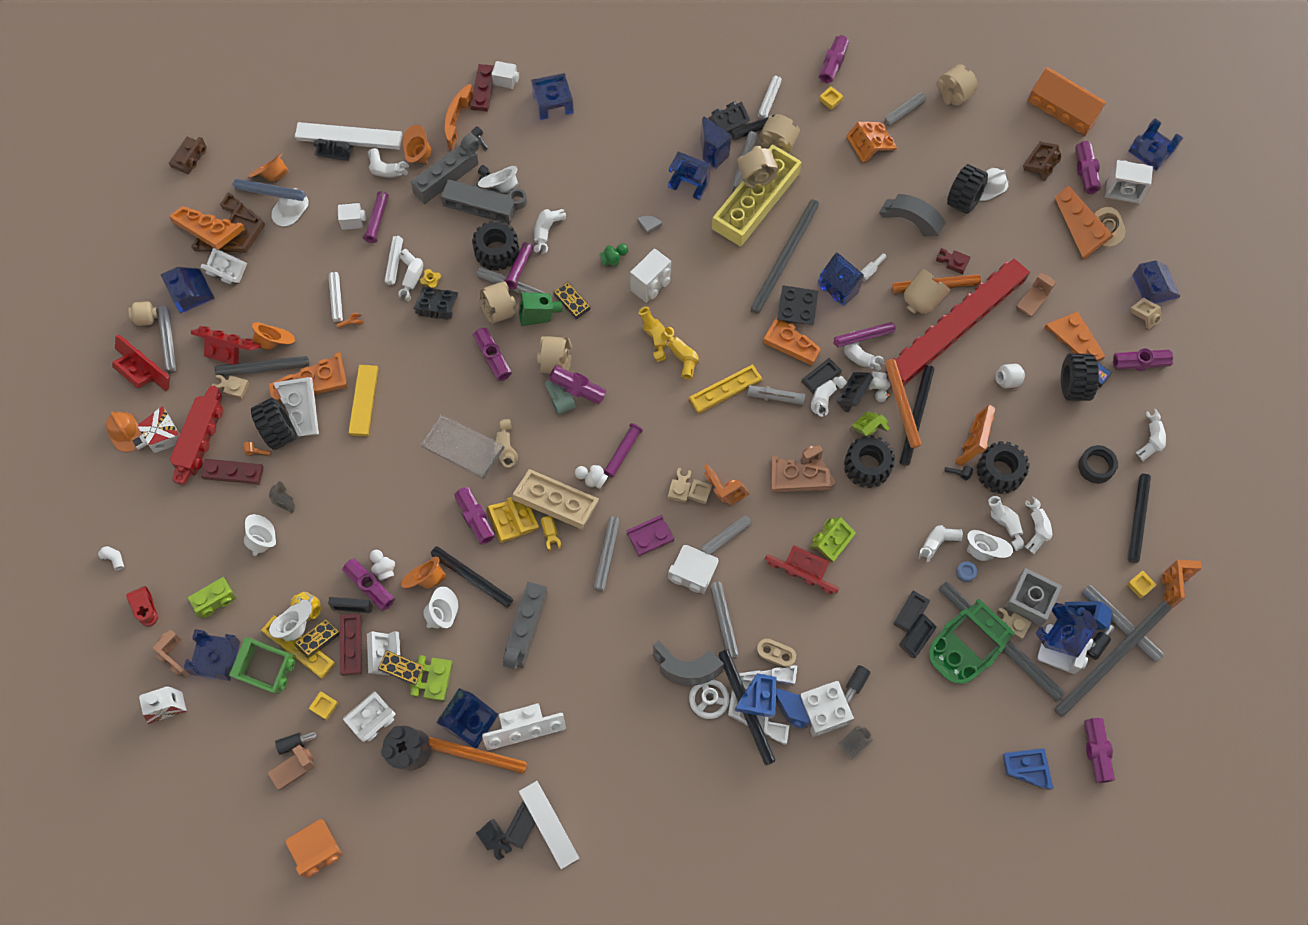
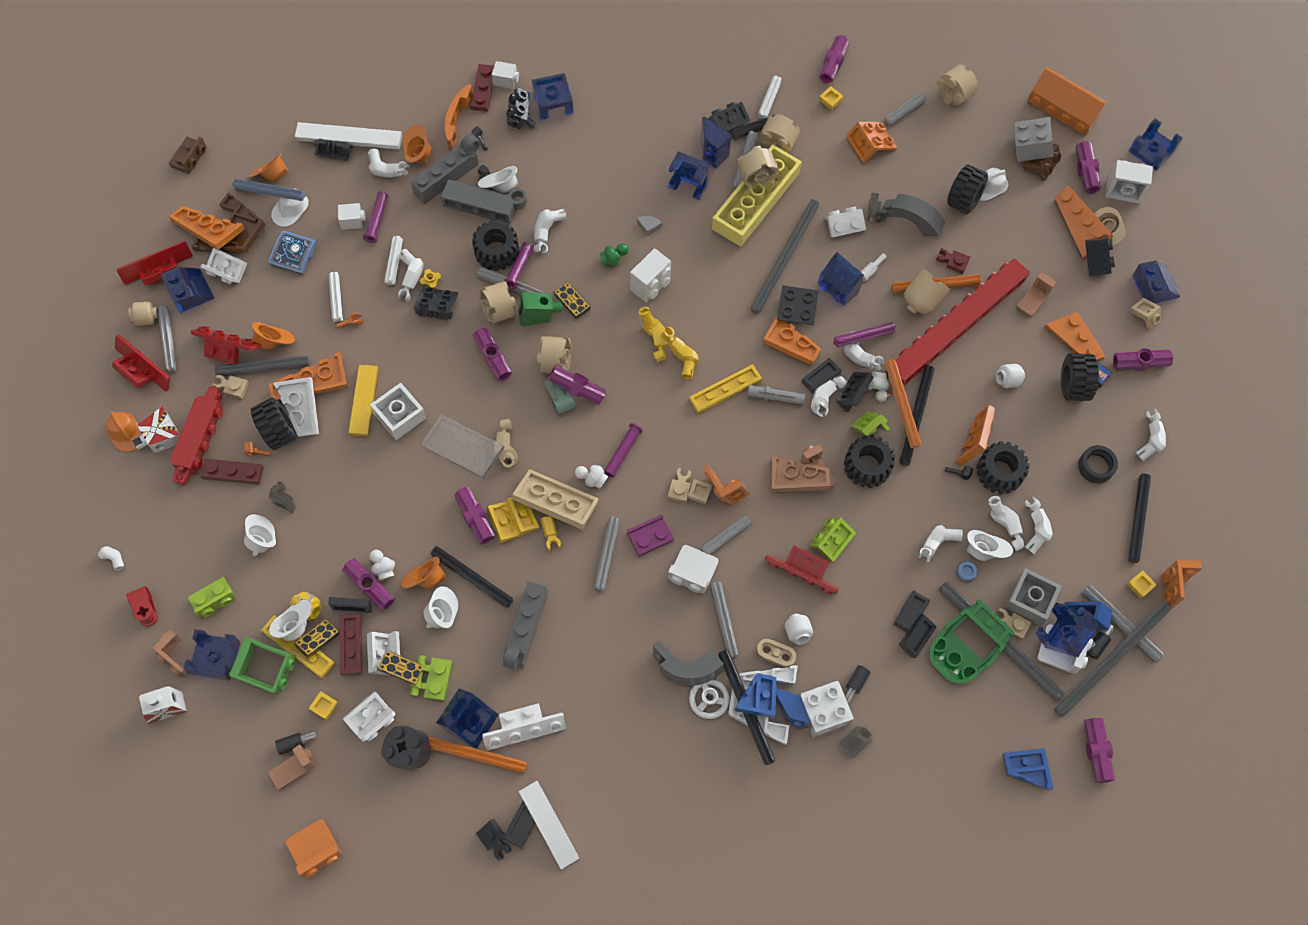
(153, 265): none -> red bracket
(292, 251): none -> slope
(398, 411): none -> white brick
(518, 108): none -> black brick
(798, 629): none -> white head
(845, 222): none -> white bracket
(874, 212): none -> clear smoke bracket
(1033, 139): none -> light grey brick
(1099, 256): none -> black bracket

